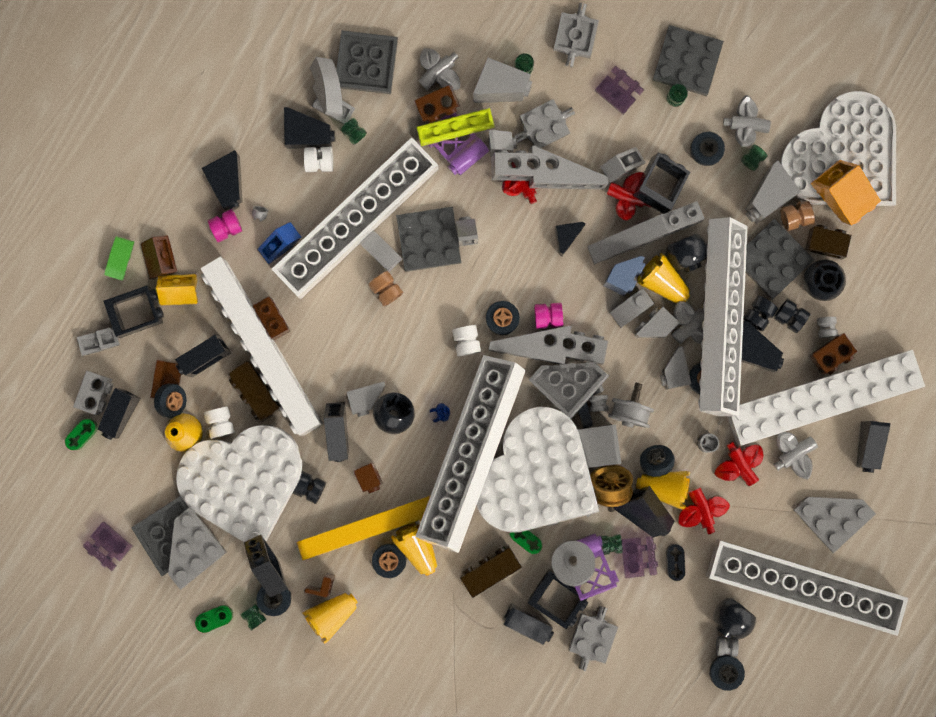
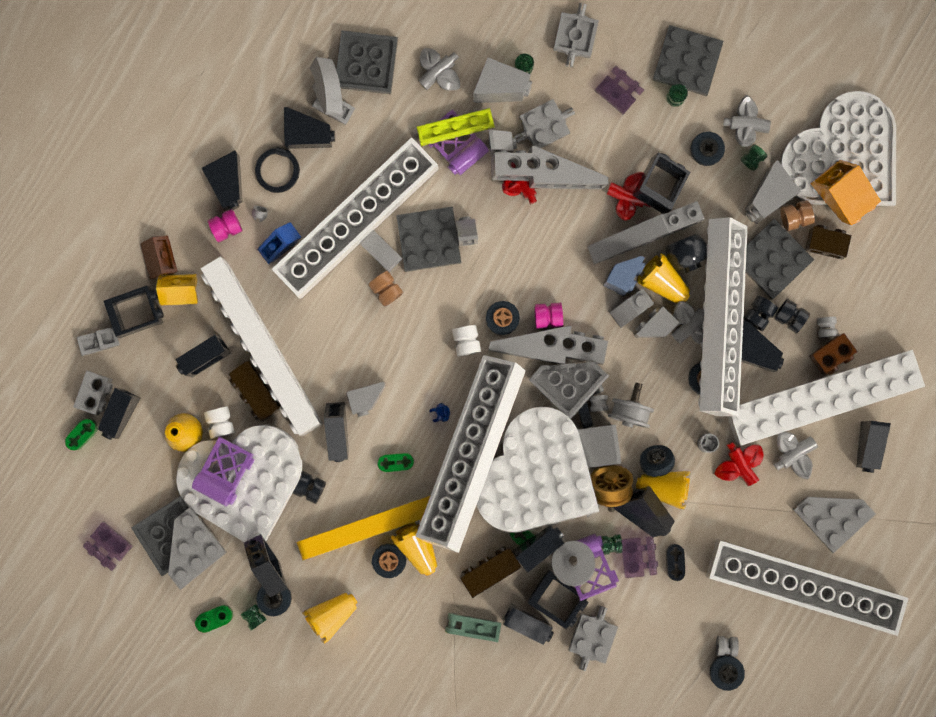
(119, 258): bright green slope -> none
(164, 373): reddish brown panel -> none
(170, 400): black wheel -> none
(215, 486): none -> medium lavender piece
(271, 318): reddish brown brick -> none
(282, 152): none -> black piece
(318, 159): white wheel -> none
(325, 589): reddish brown panel -> none
(353, 131): clear green wheel -> none
(368, 478): reddish brown brick -> none
(393, 413): black wheel -> none
(397, 467): none -> green beam
(435, 98): reddish brown brick -> none
(474, 627): none -> sand green plate
(538, 547): none -> black slope
(567, 234): black slope -> none
(622, 164): light grey slope -> none
(676, 371): light grey slope -> none
(703, 511): red plant -> none
(733, 619): black wheel -> none
(837, 277): black wheel -> none

